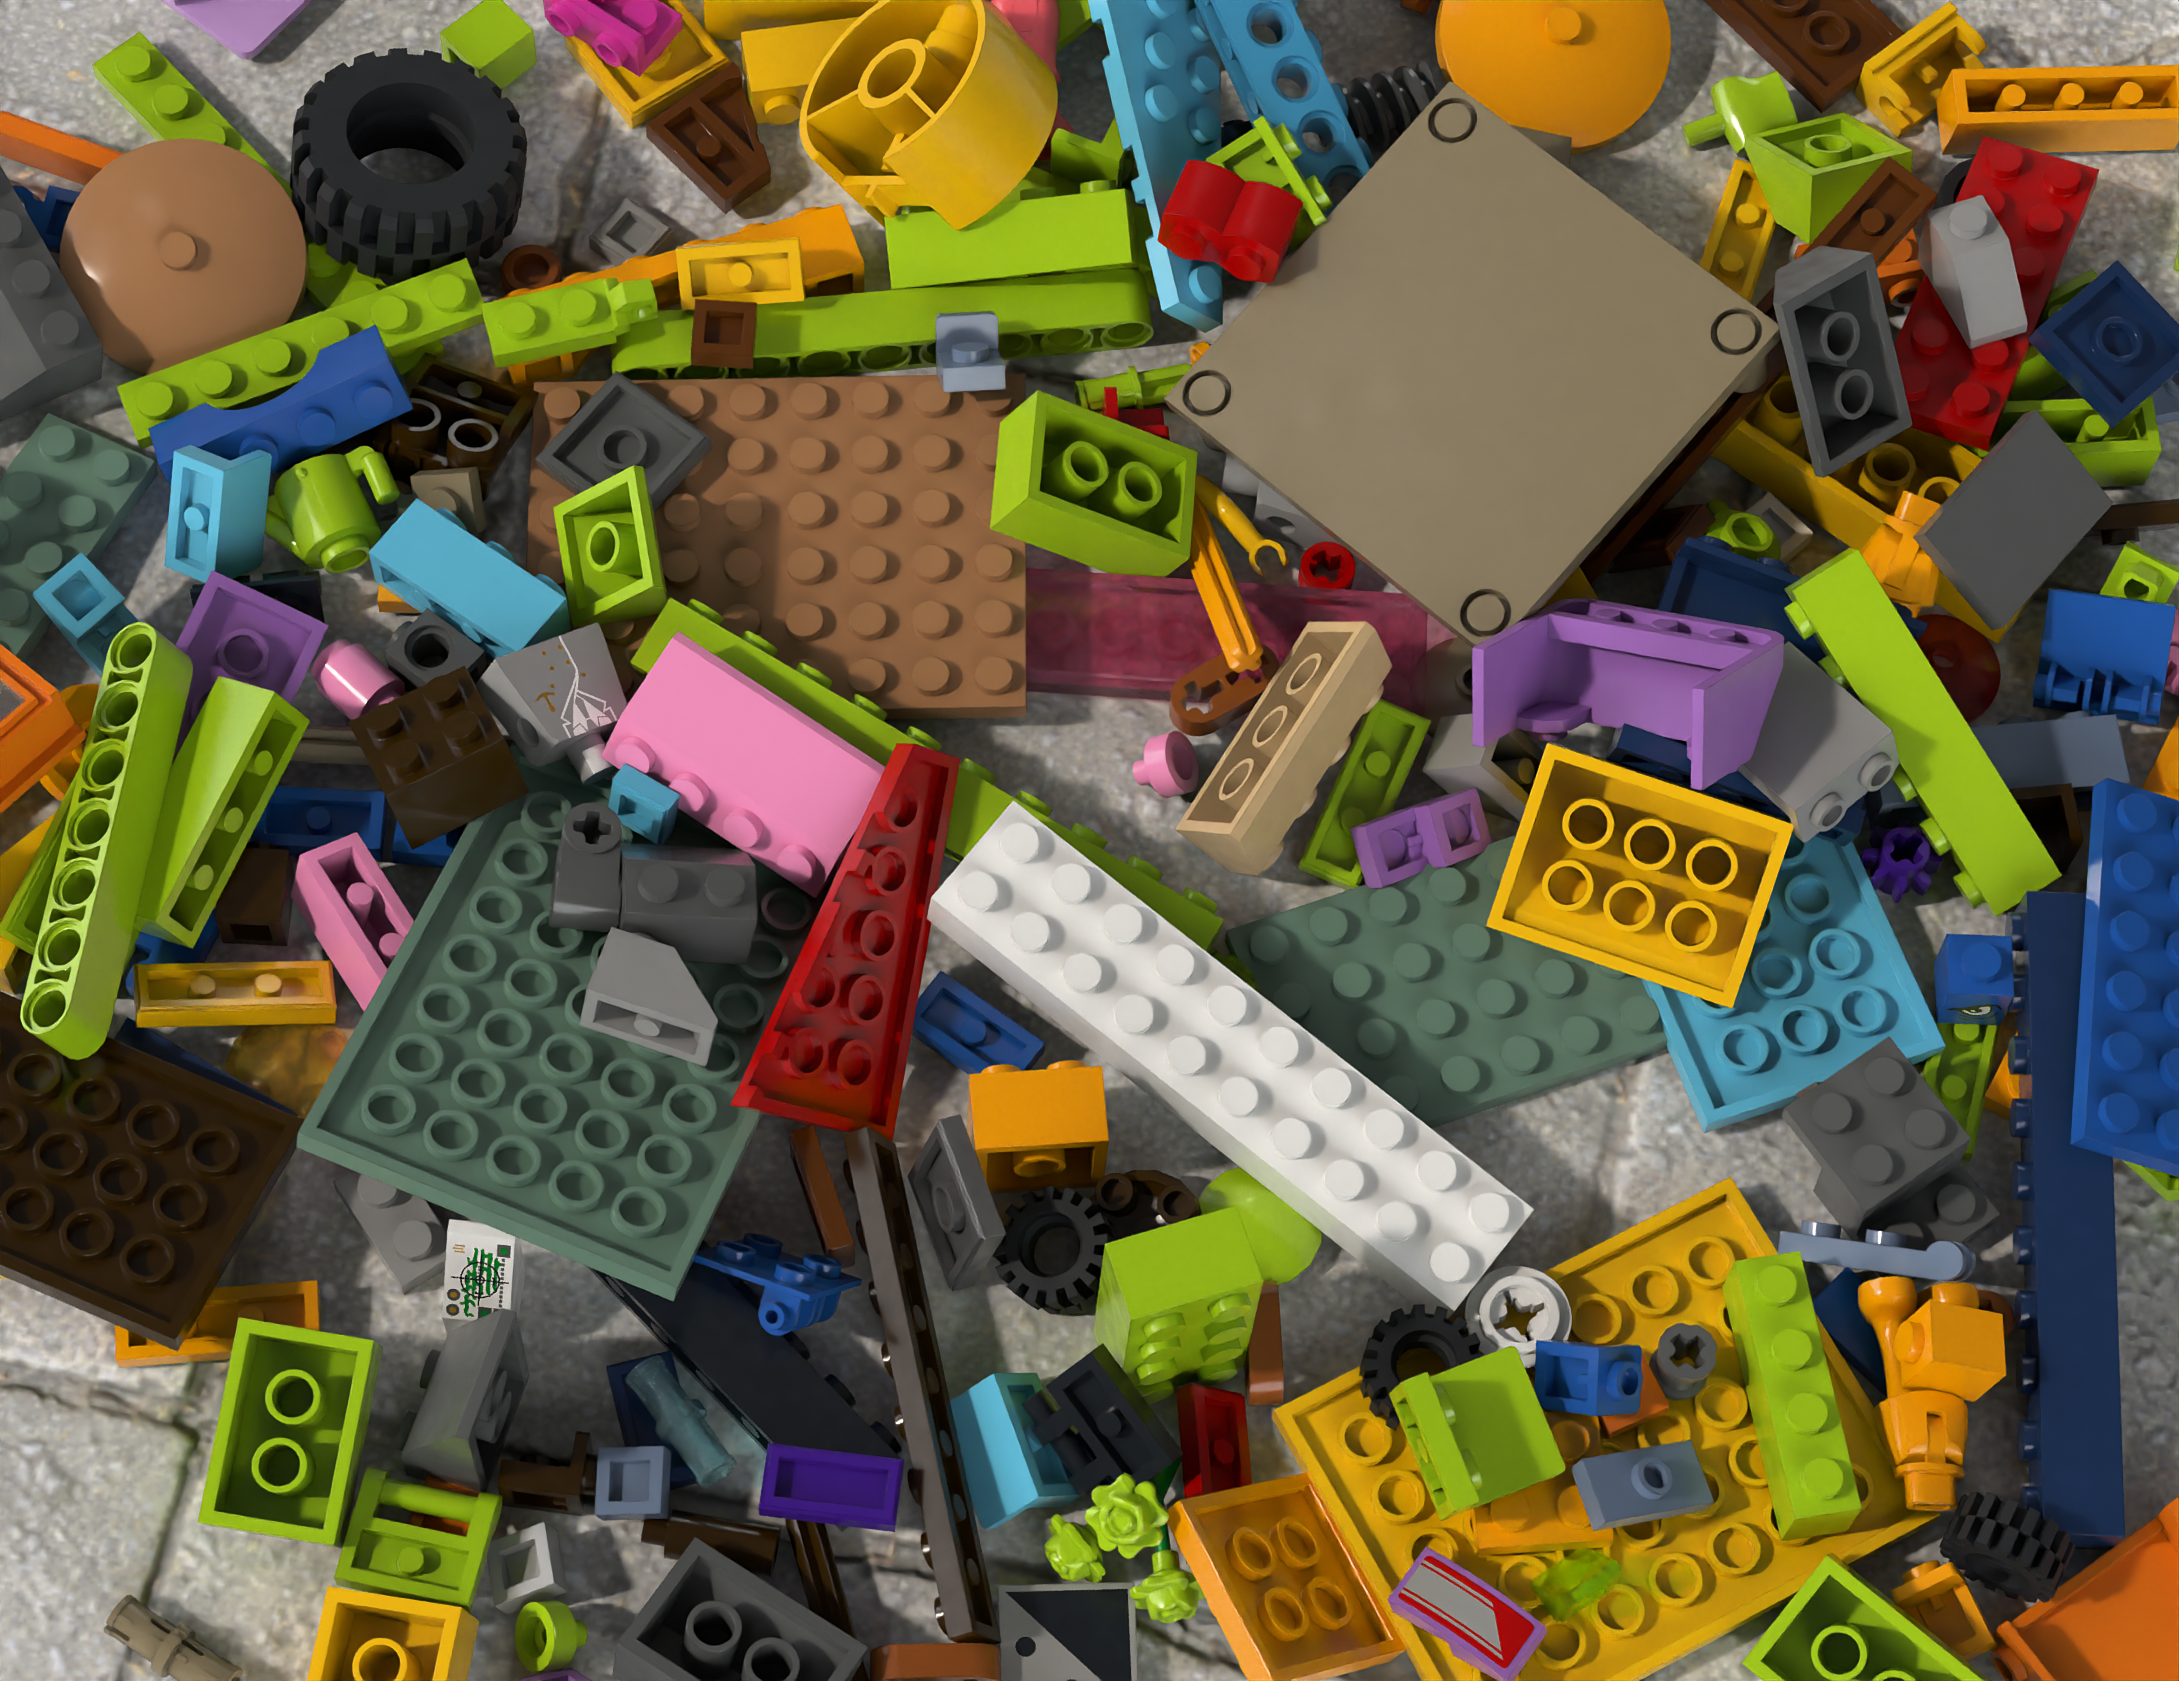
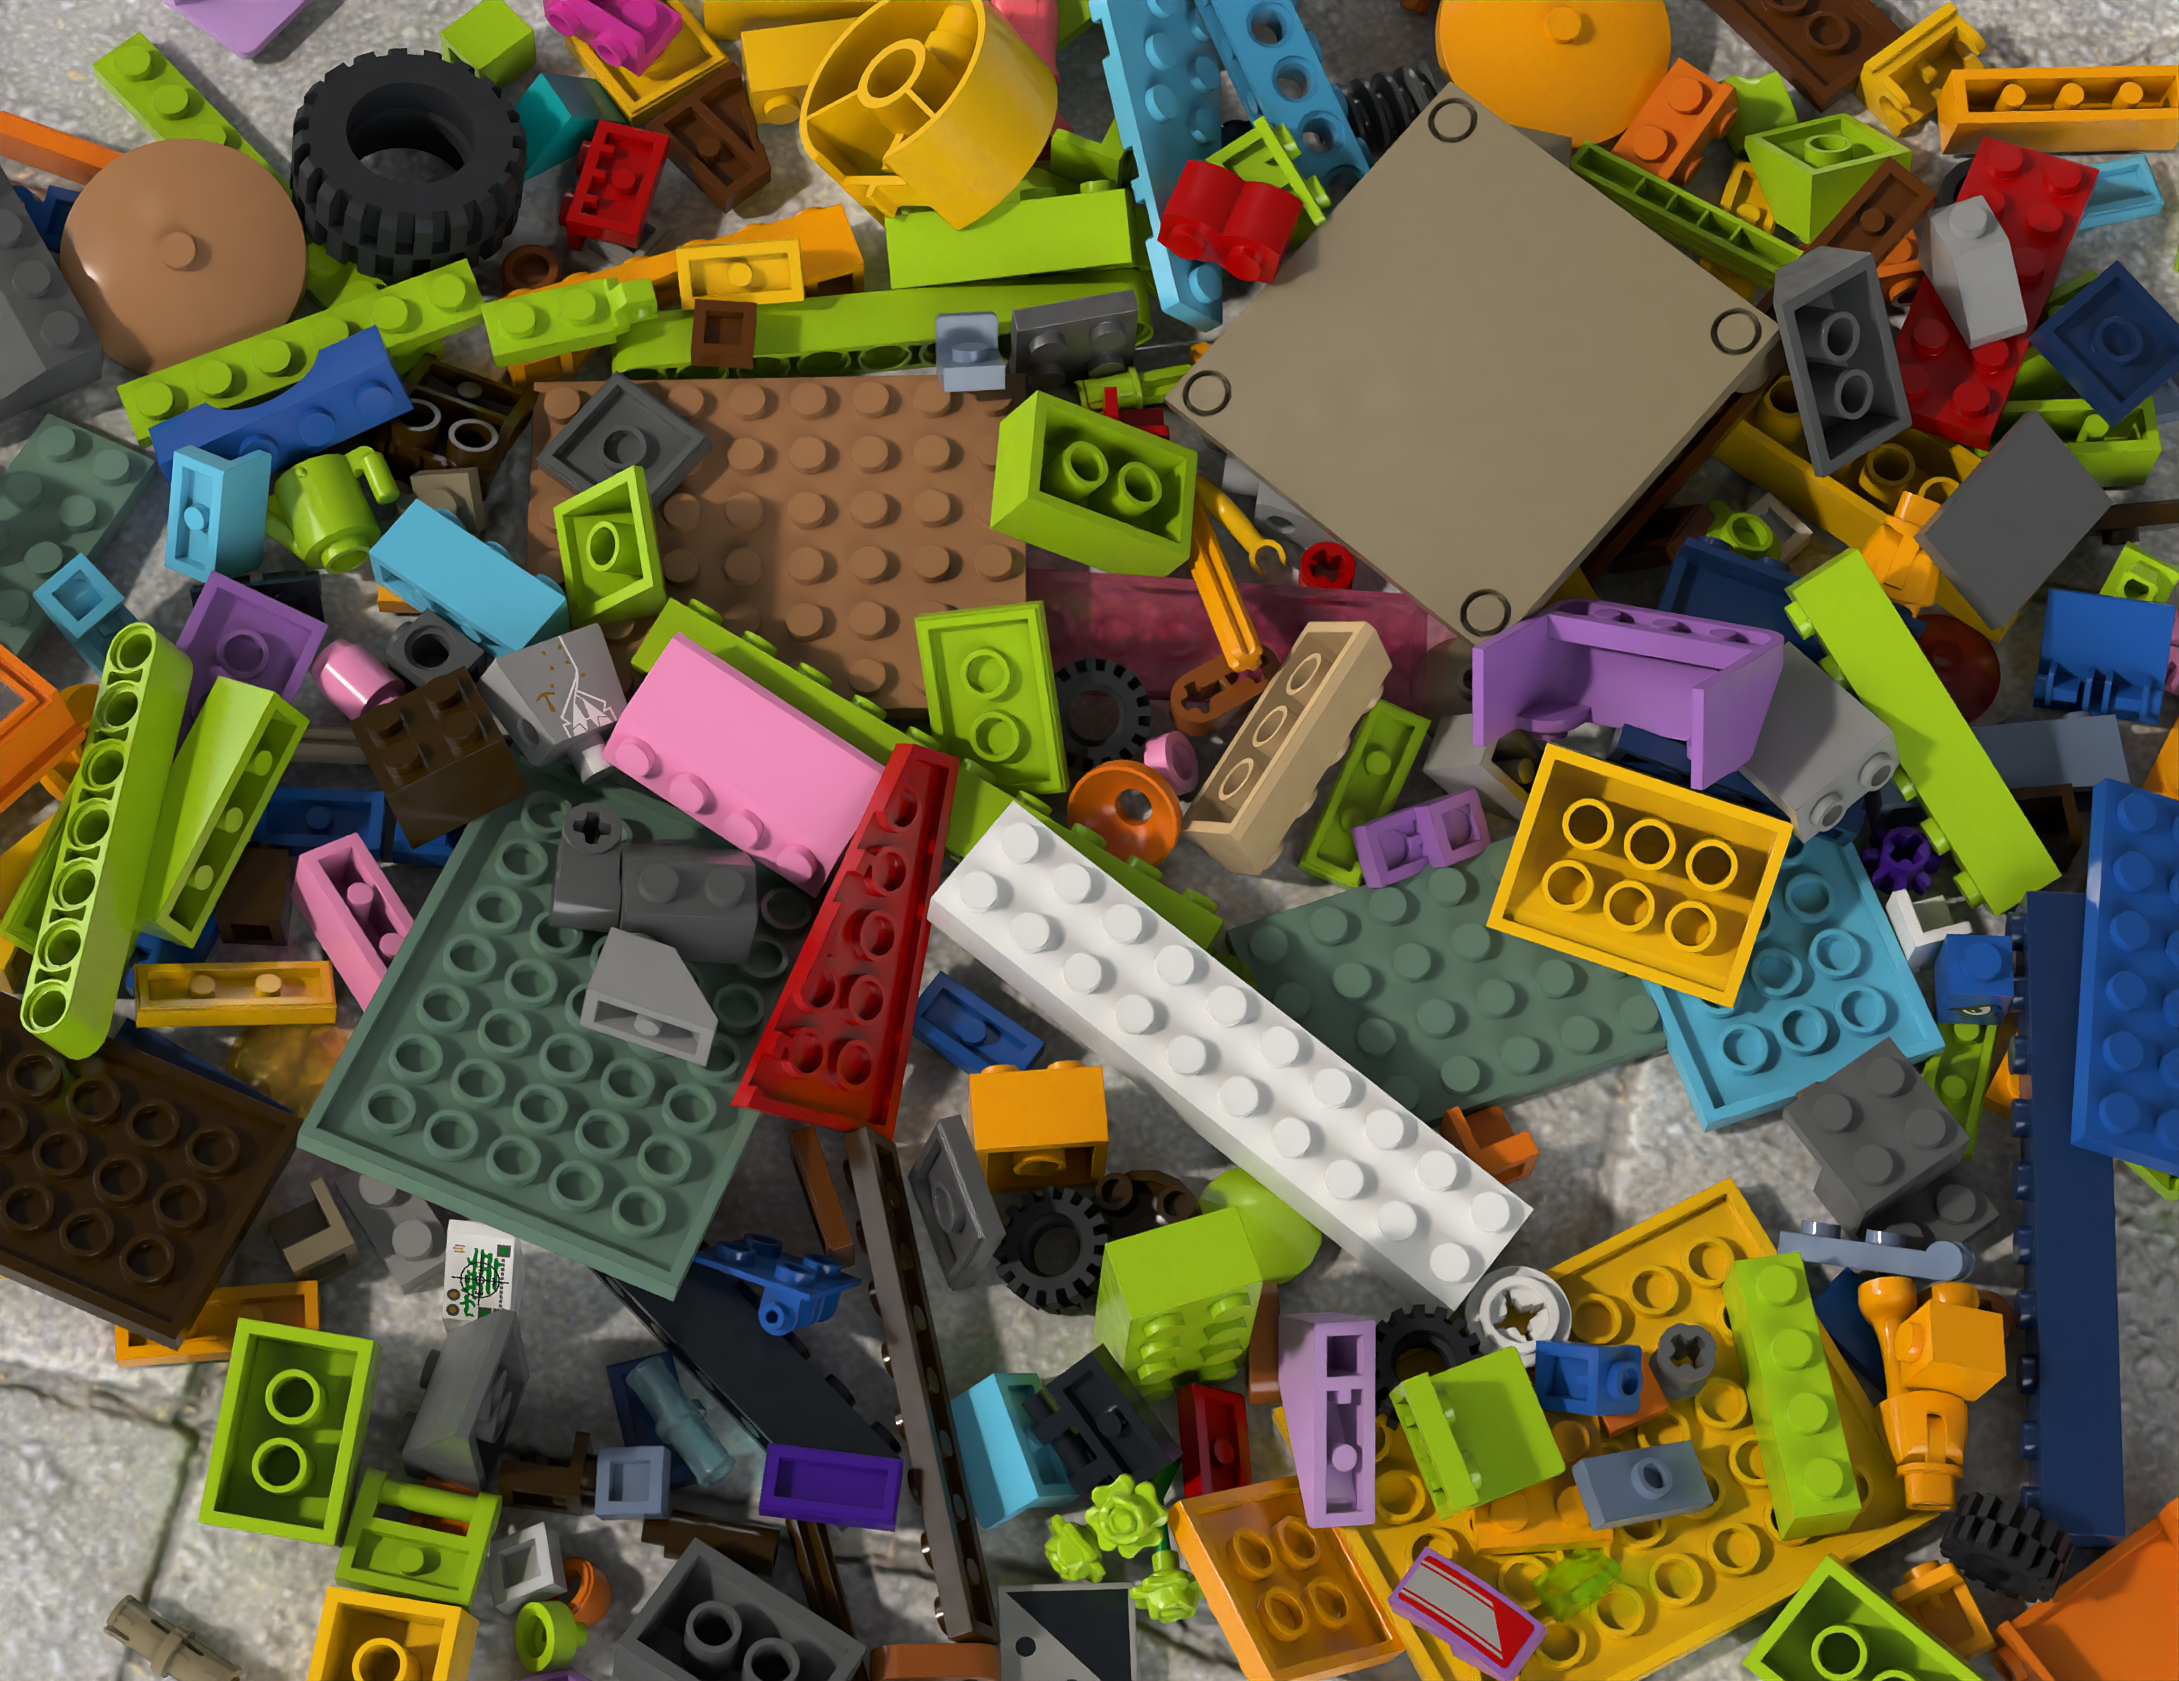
(315, 1238): none -> dark tan panel
(559, 116): none -> teal slope
(594, 1592): none -> orange piece
(614, 186): none -> red bracket
(643, 804): medium azure tile -> none
(995, 693): none -> lime tile
(1074, 339): none -> flat silver plate
(1098, 807): none -> orange piece
(1132, 705): none -> black tyre
(1330, 1413): none -> lavender slope
(1491, 1143): none -> orange panel
(1679, 124): none -> orange bracket
(1684, 216): none -> lime piece
(1921, 927): none -> white panel
(2123, 192): none -> medium azure tile

